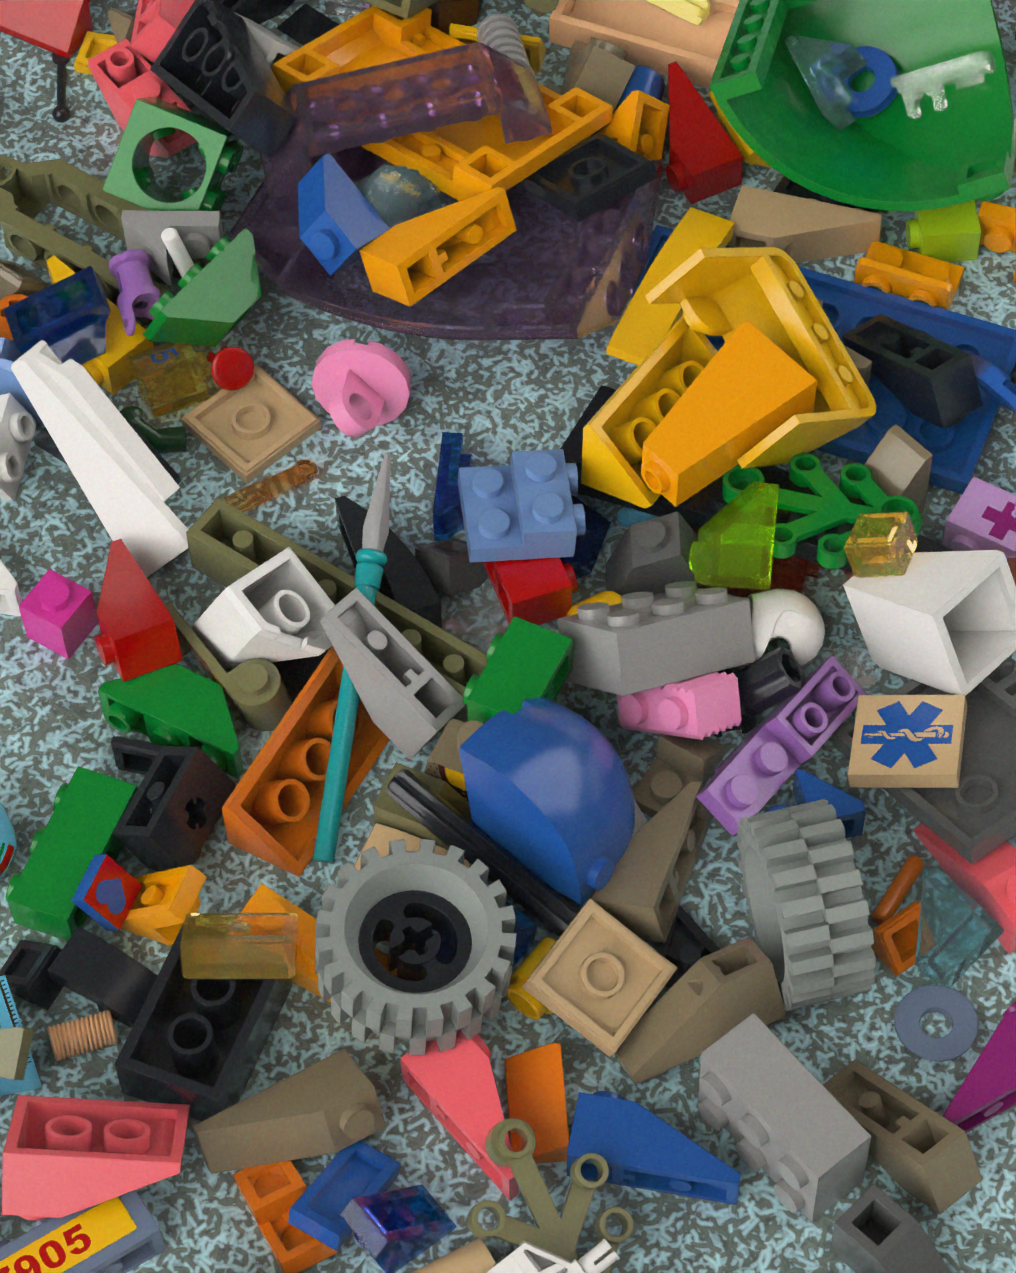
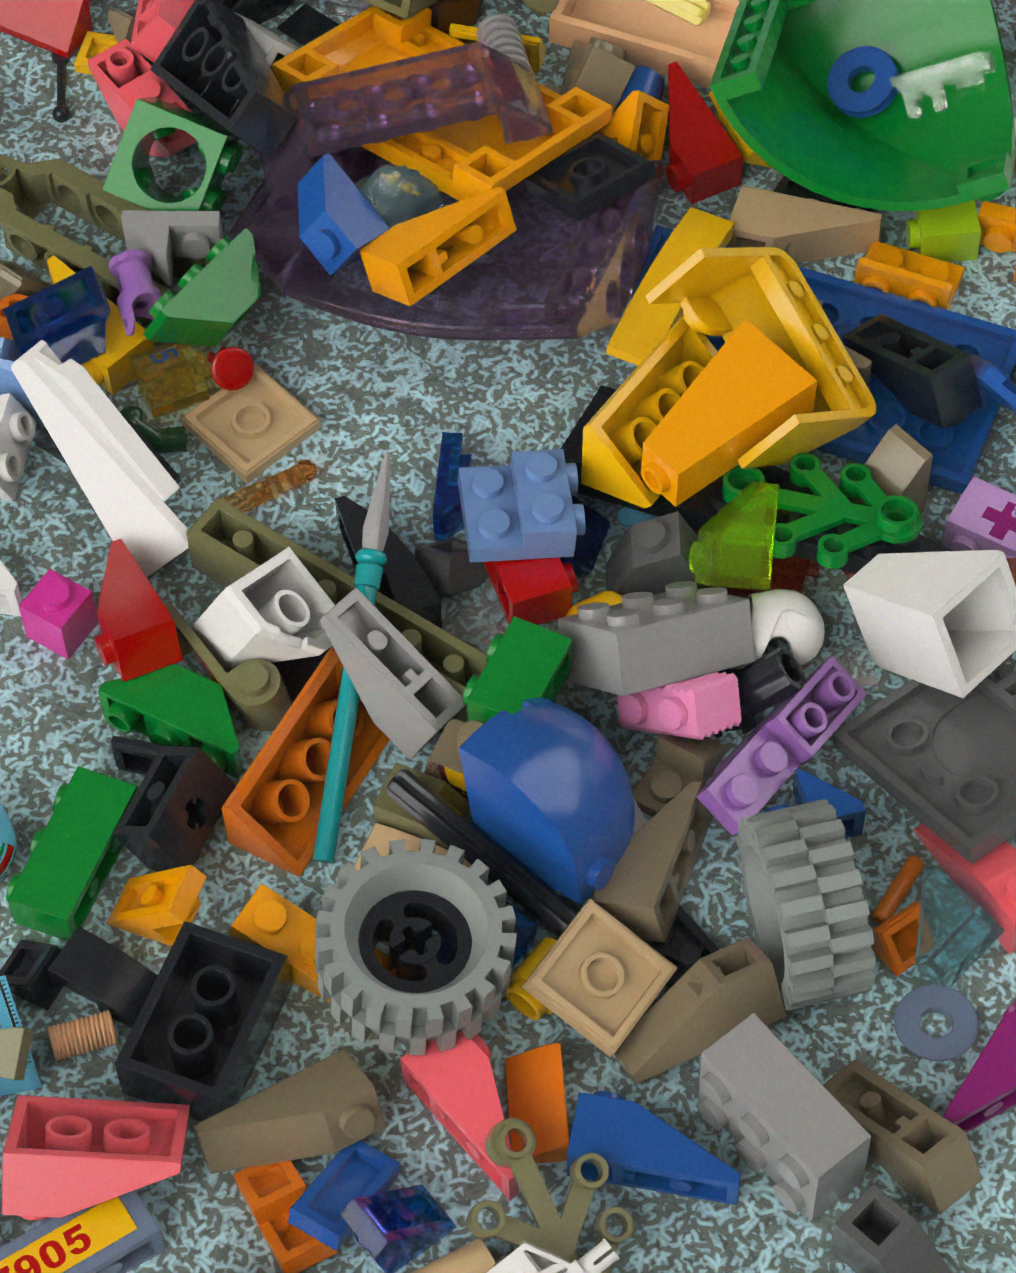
(106, 892): tile -> none
(177, 250): white piece -> none
(239, 945): clear yellow slope -> none
(361, 385): bright pink tile -> none
(824, 68): clear light blue slope -> none
(881, 544): clear yellow slope -> none
(907, 741): tan tile -> none

